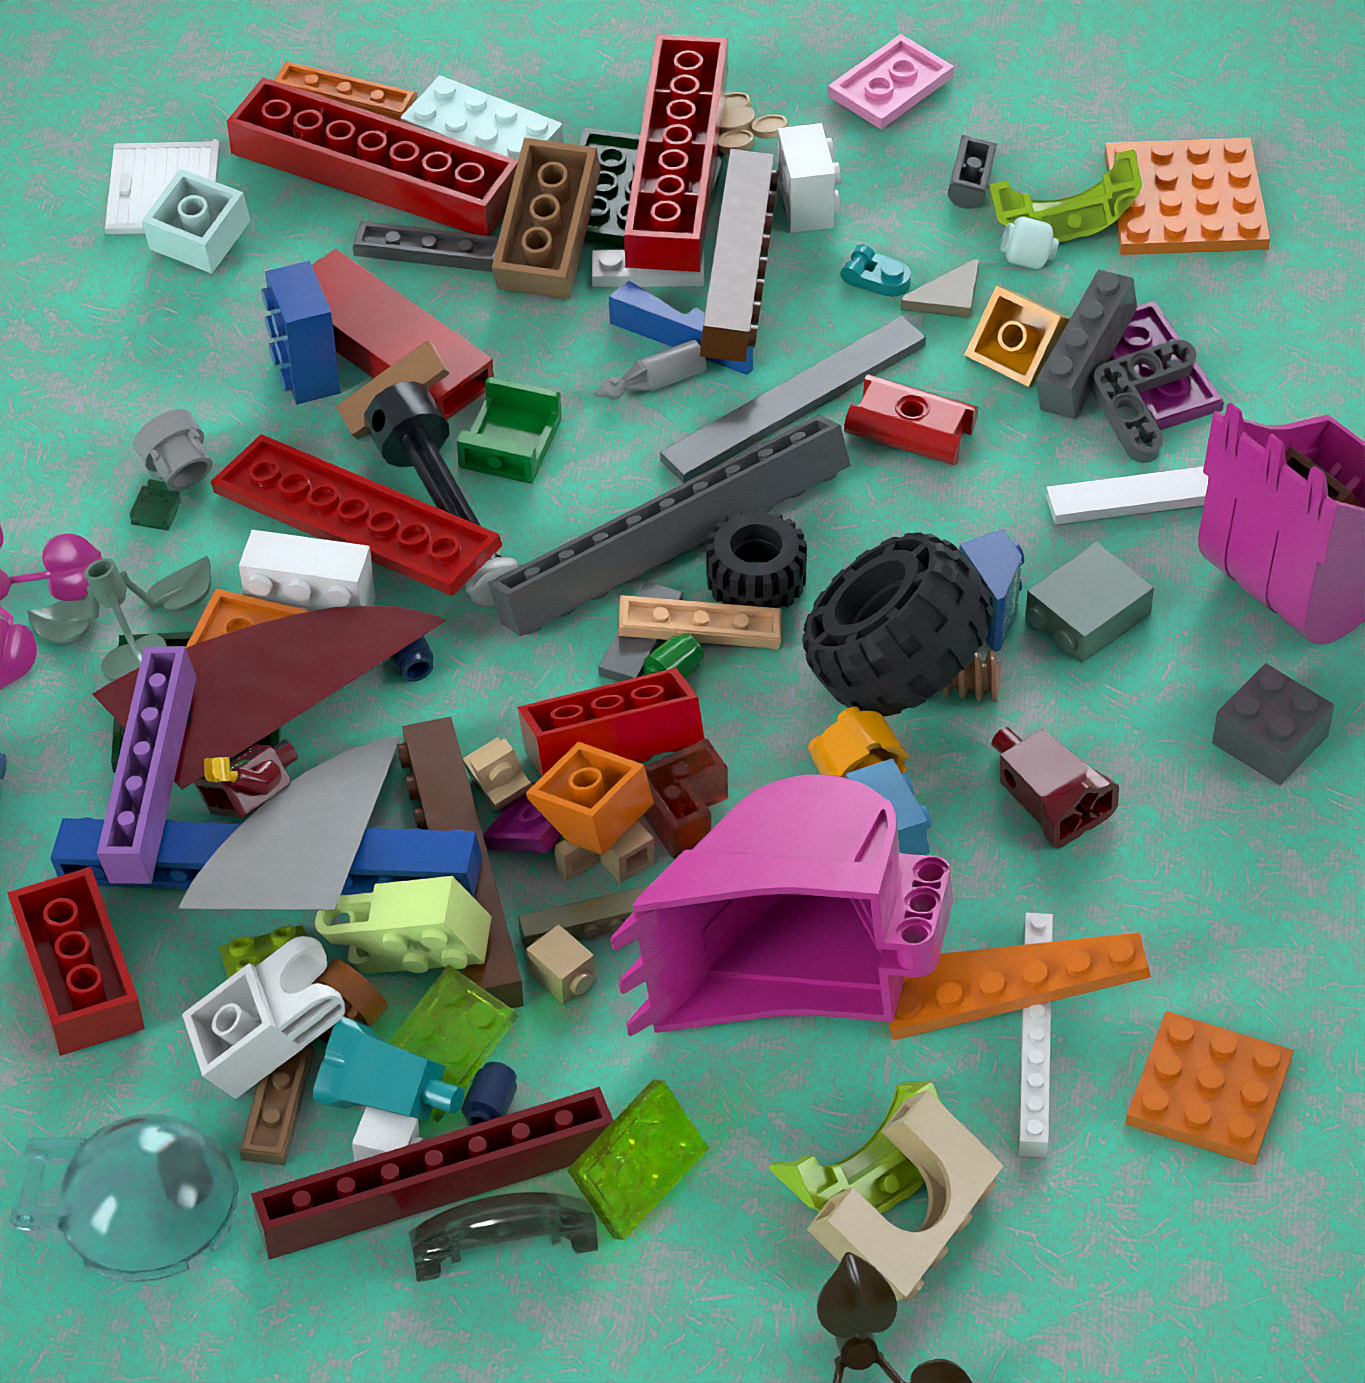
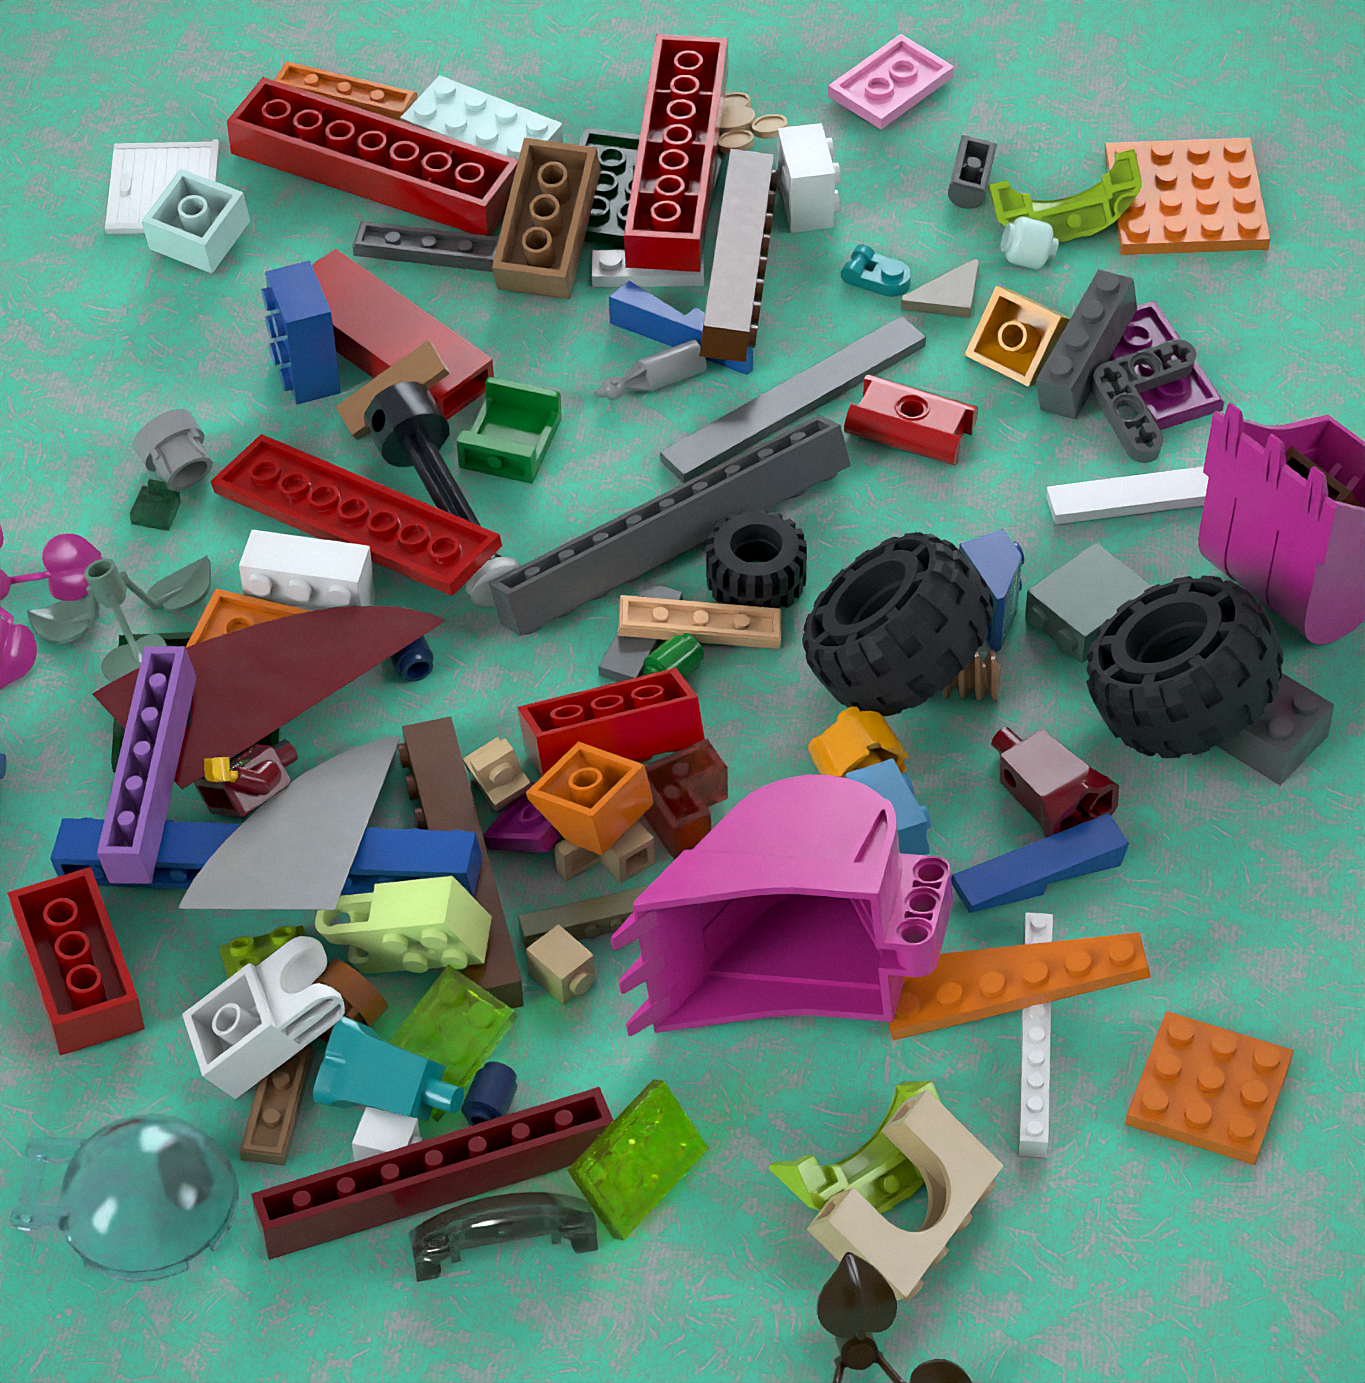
(1028, 870): none -> blue slope
(1184, 666): none -> black tyre

